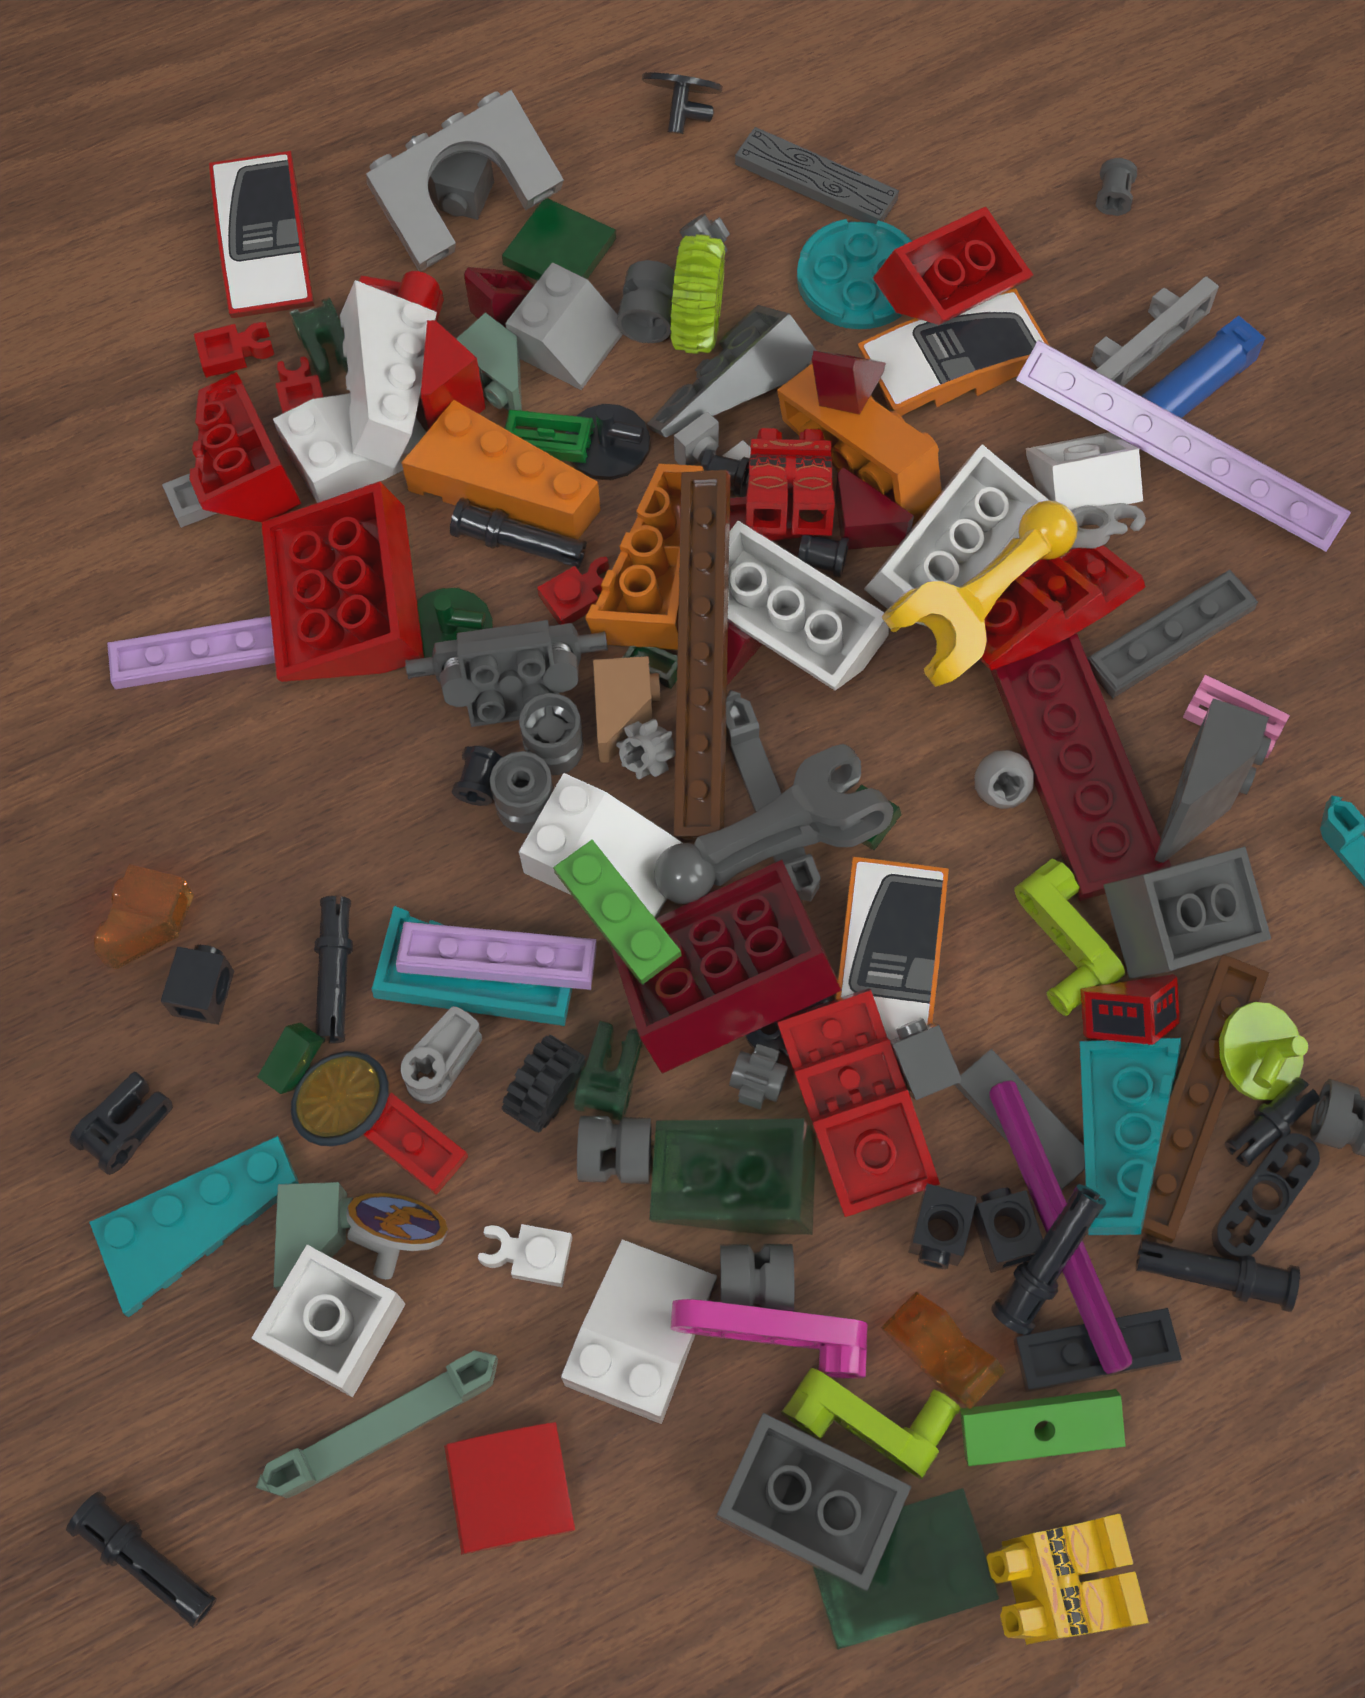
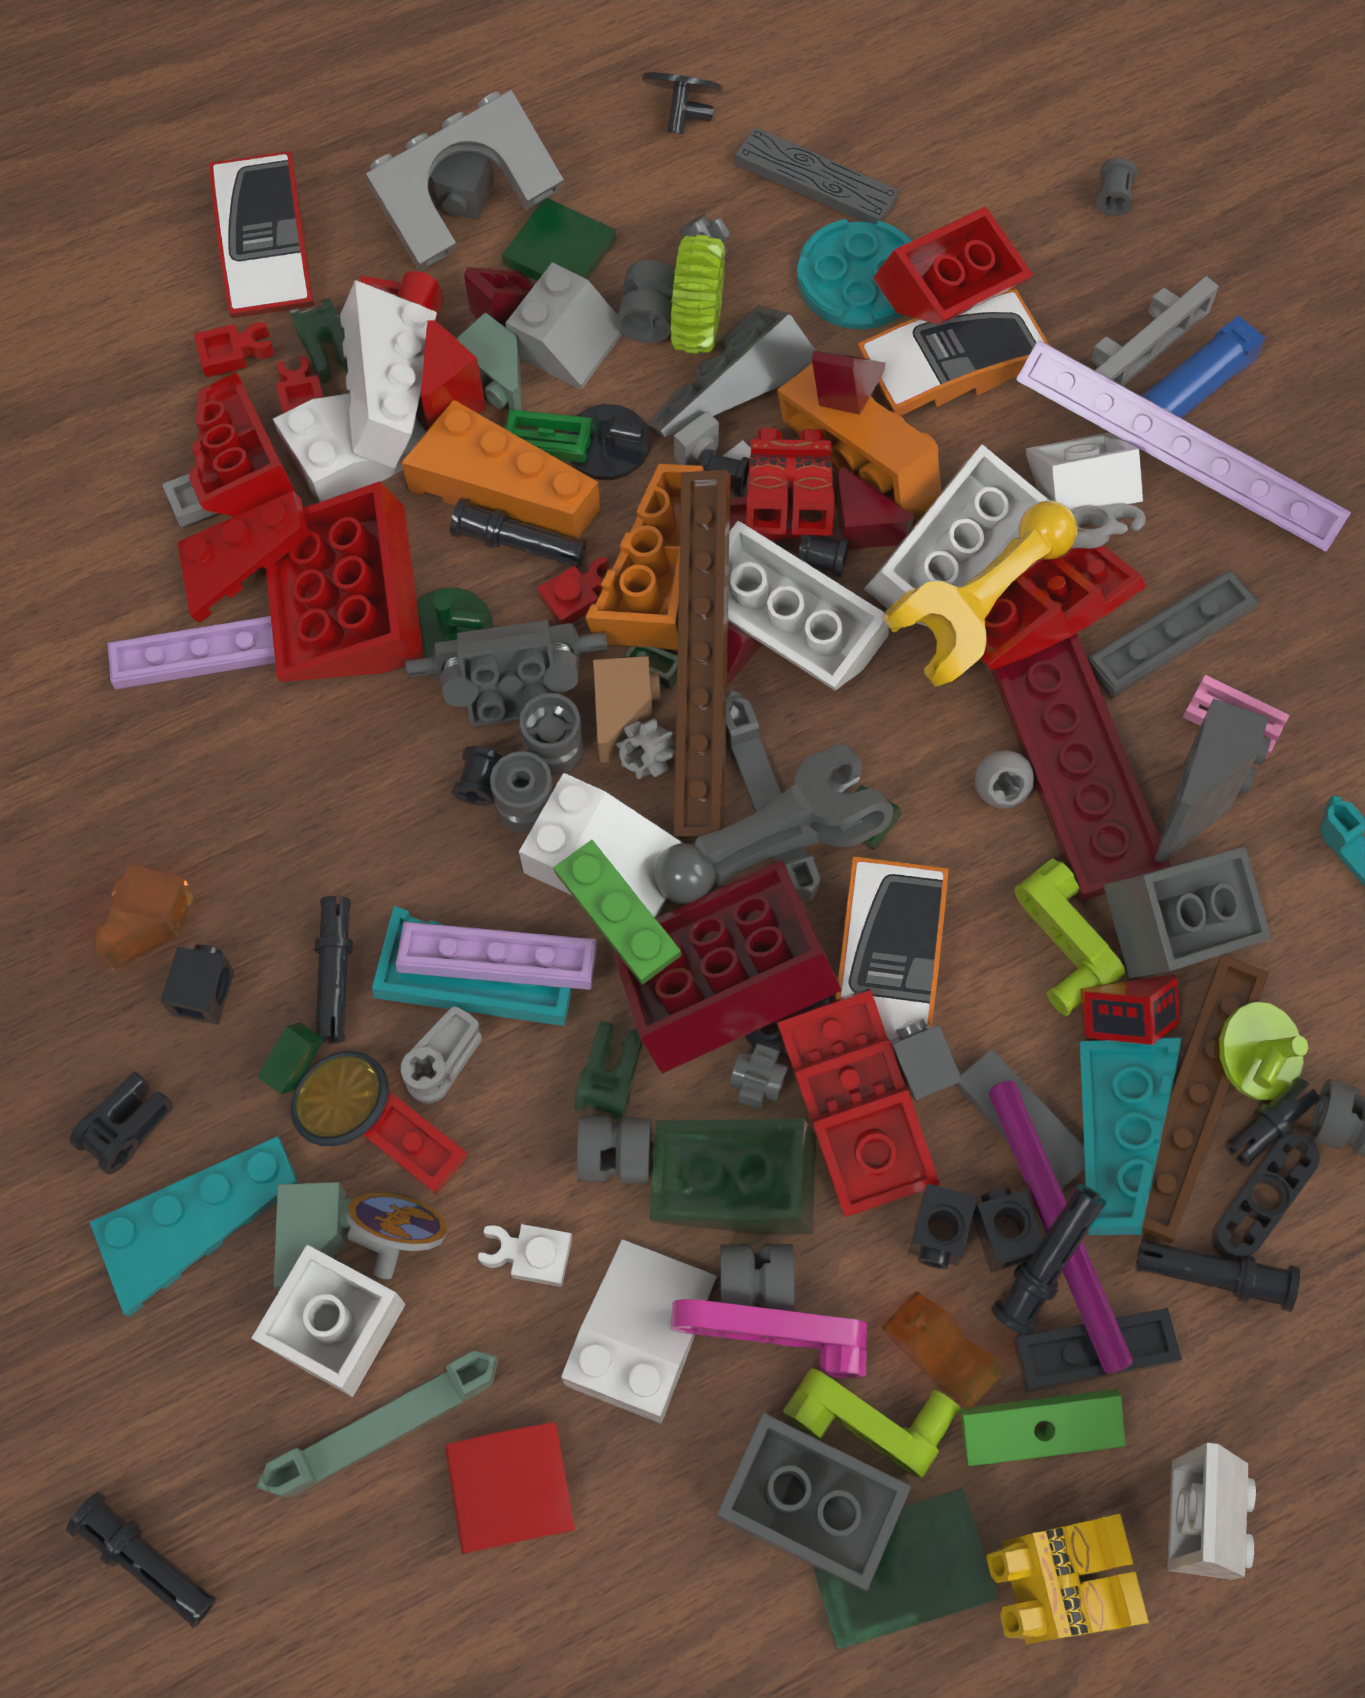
(232, 550): none -> red wing
(543, 1083): black tyre -> none
(1210, 1514): none -> white slope

